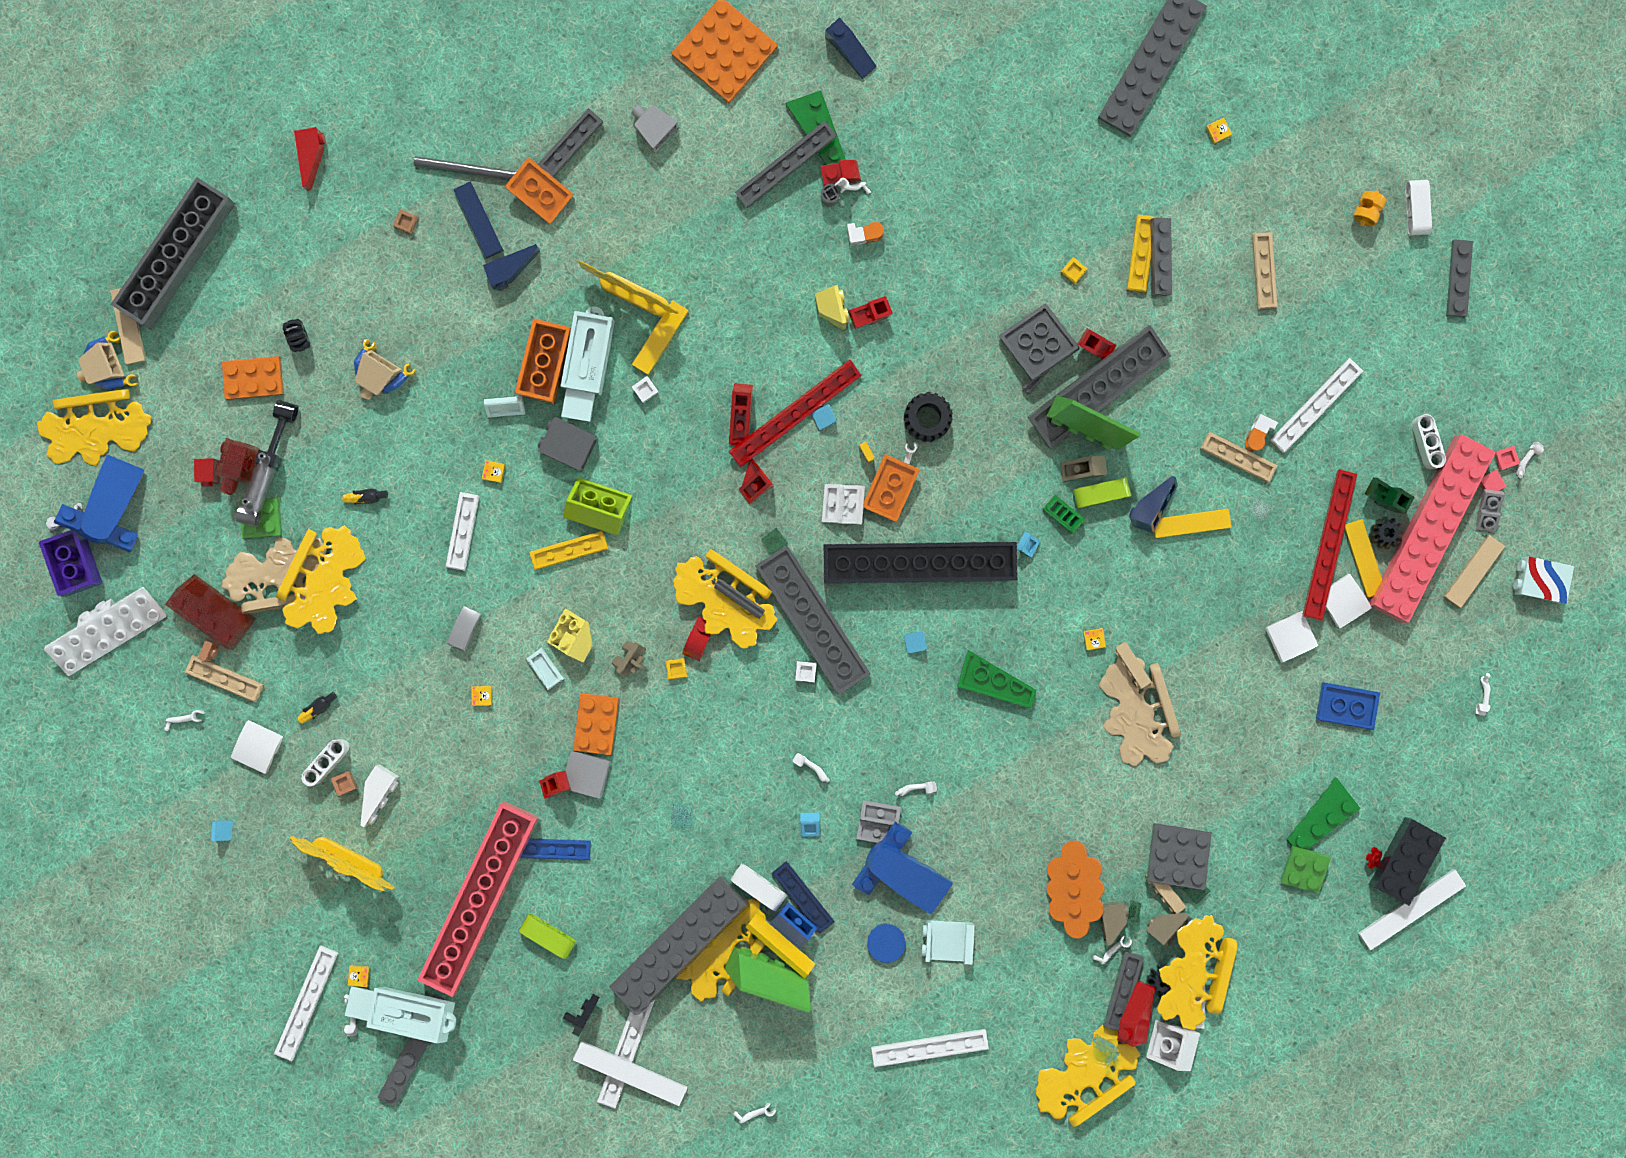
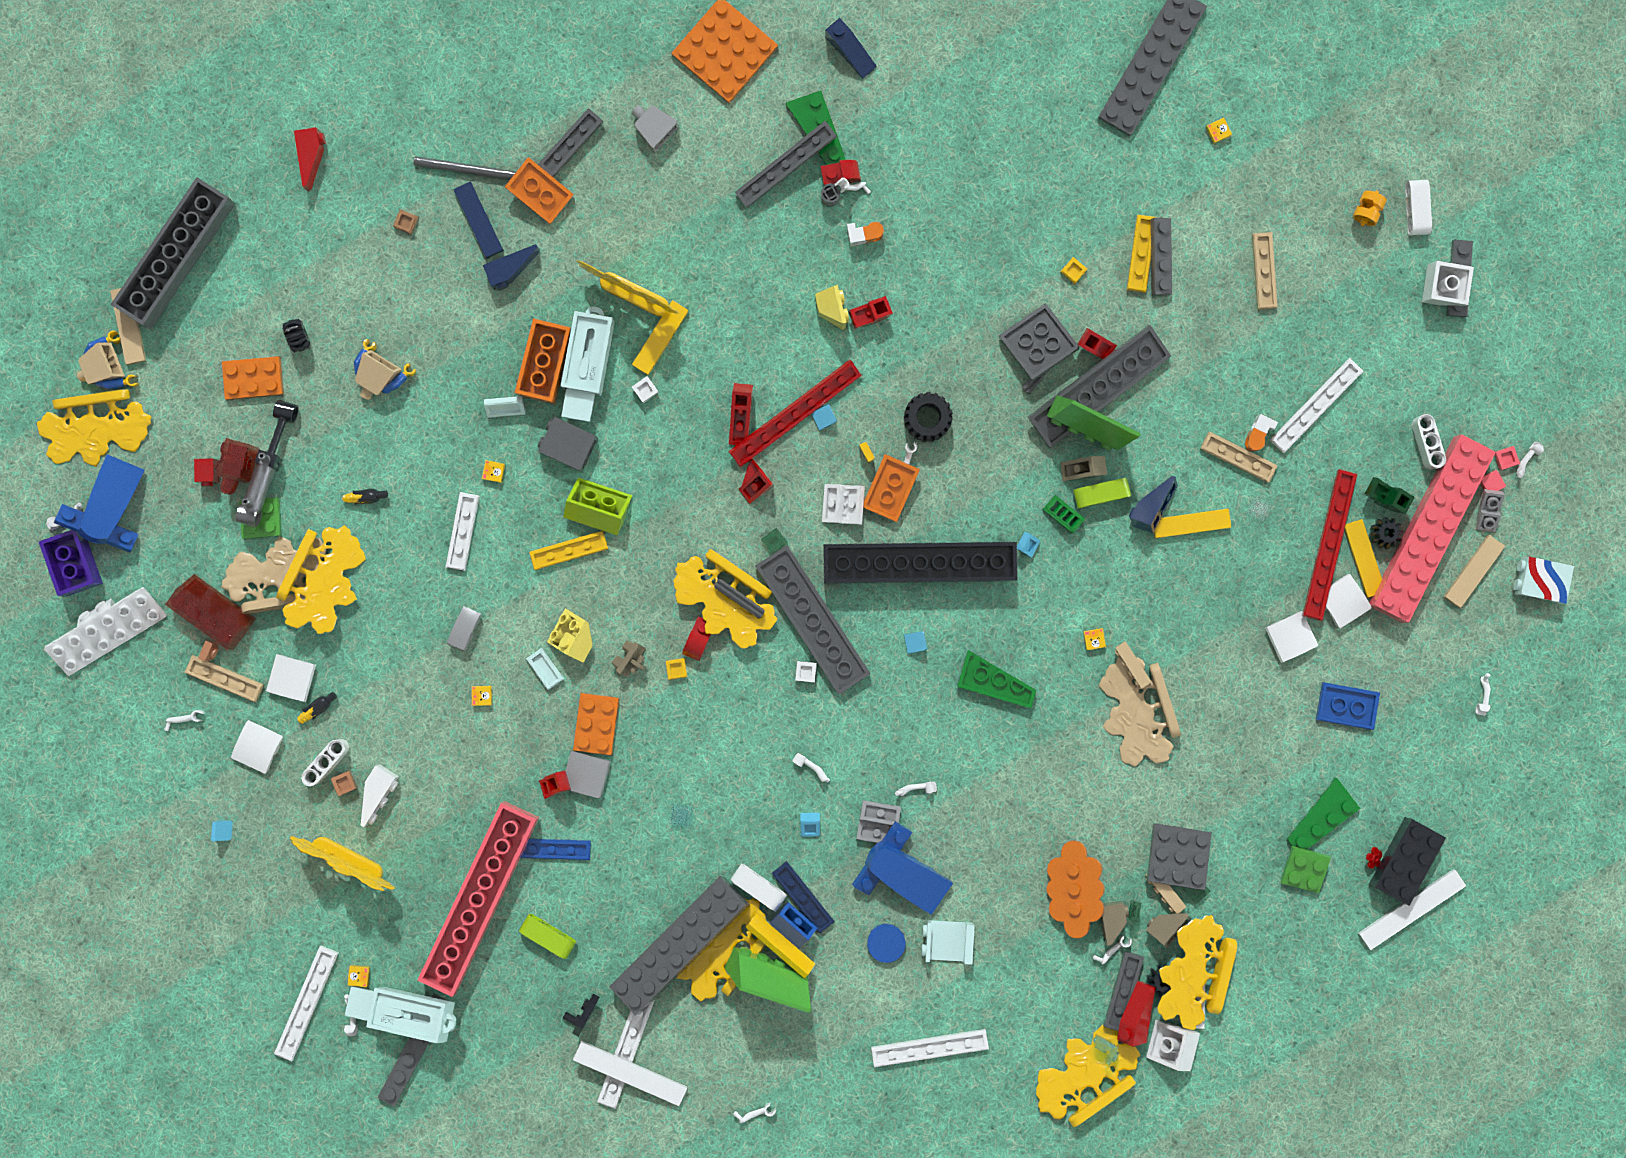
(291, 678): none -> white slope
(1447, 284): none -> white slope

